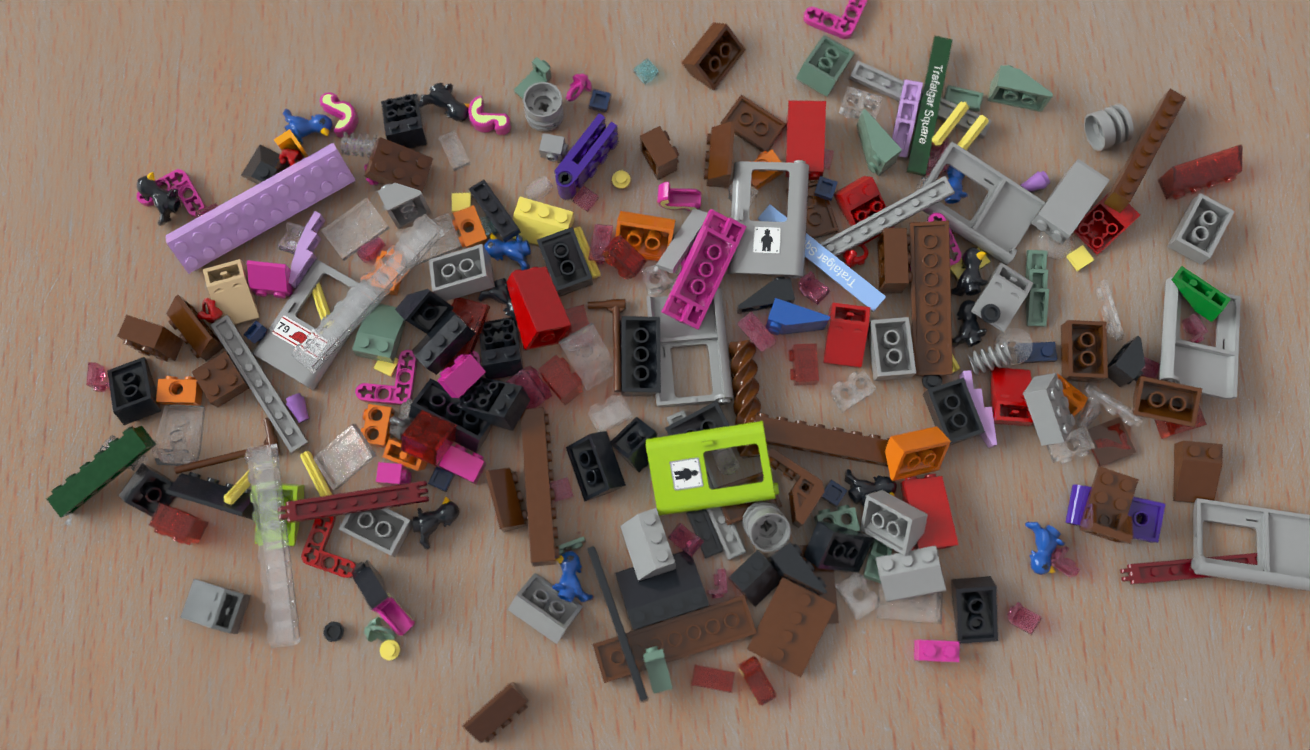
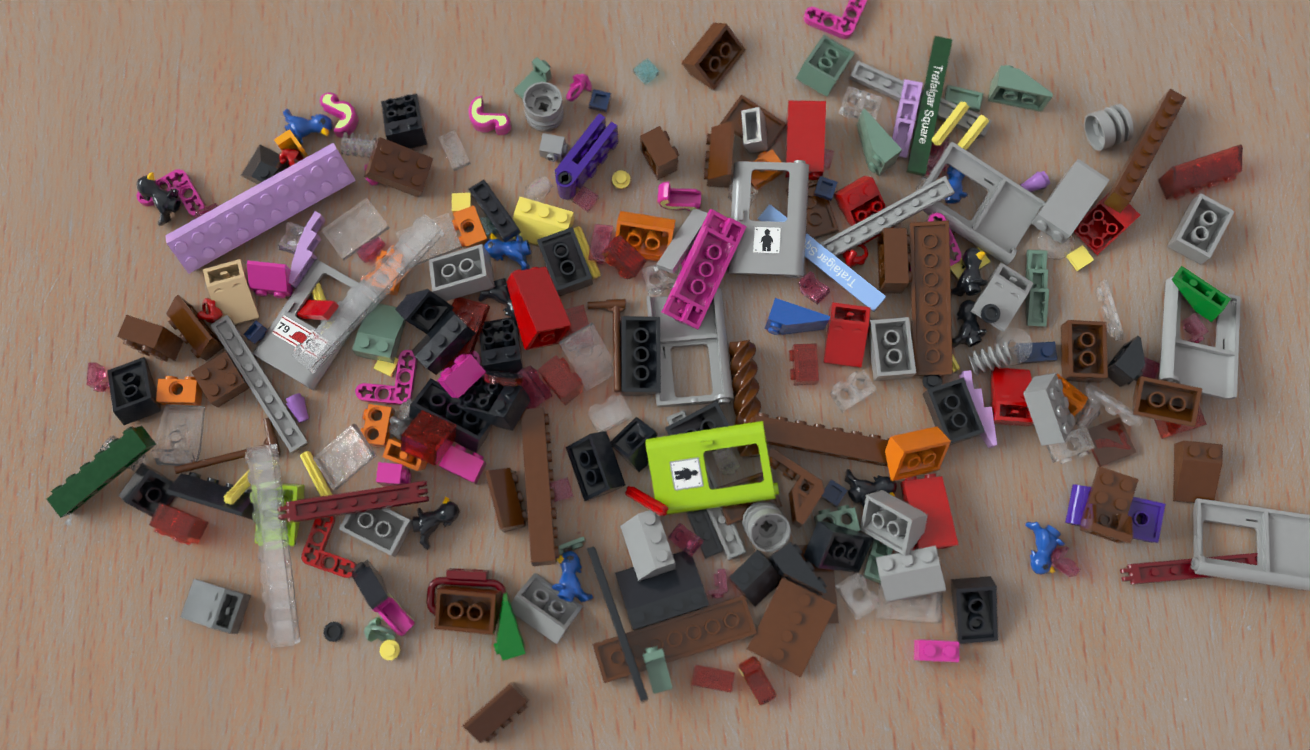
(318, 309): none -> red tile
(403, 203): light grey slope -> none
(441, 479): dark blue tile -> none
(443, 98): black animal -> none
(461, 577): none -> dark red bar
(467, 609): none -> reddish brown slope
(503, 378): none -> clear red tile
(508, 635): none -> green slope
(646, 500): none -> red axle
(754, 130): none -> light grey brick
(756, 332): clear pink bracket -> none
(764, 298): black slope -> none
(1023, 618): clear pink bracket -> none

